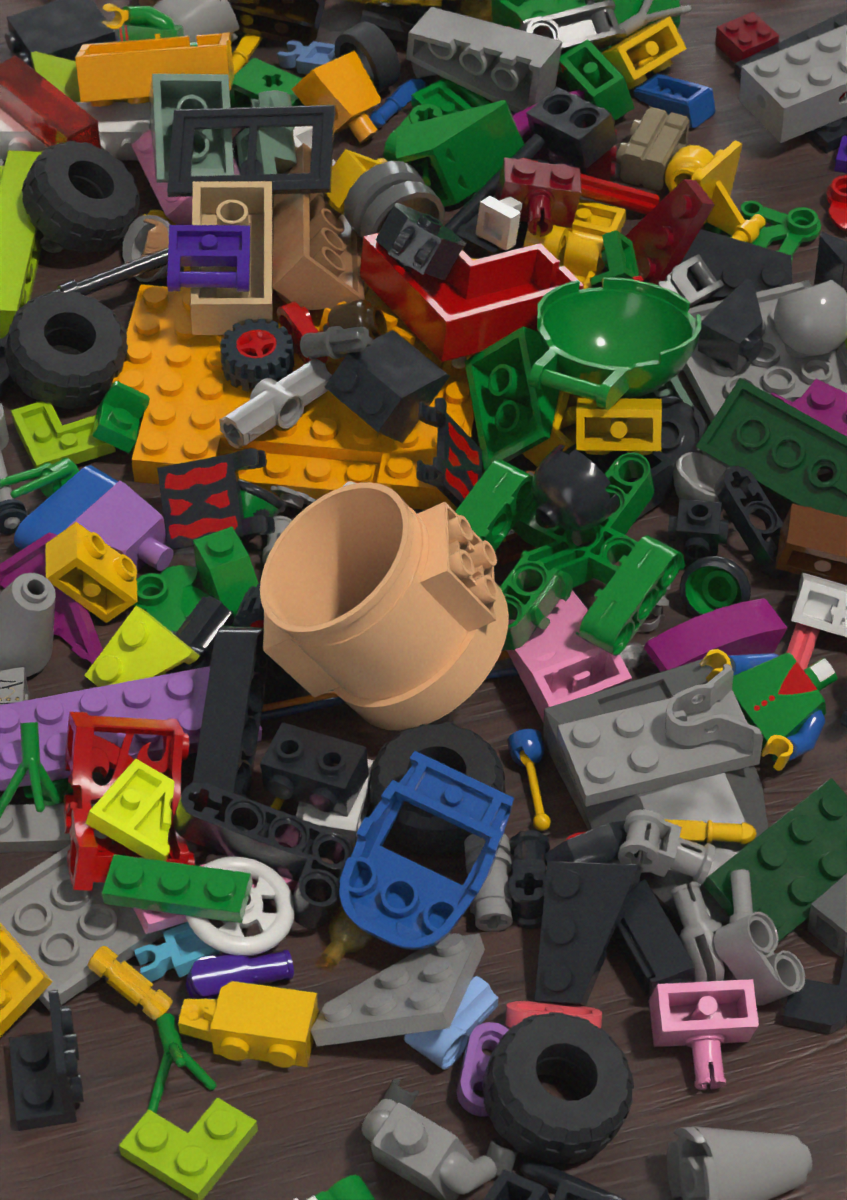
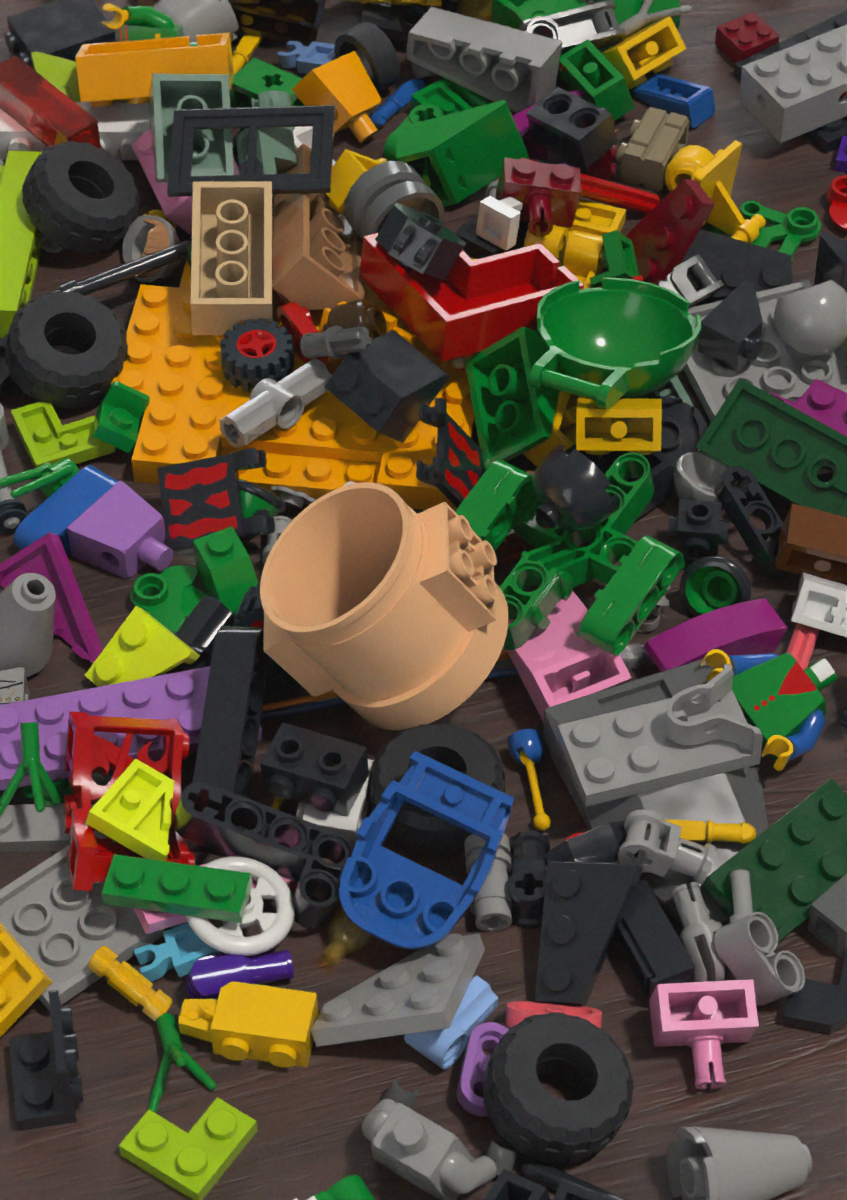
(91, 572): yellow brick -> none
(208, 248): dark purple plate -> none
(471, 208): black bar -> none

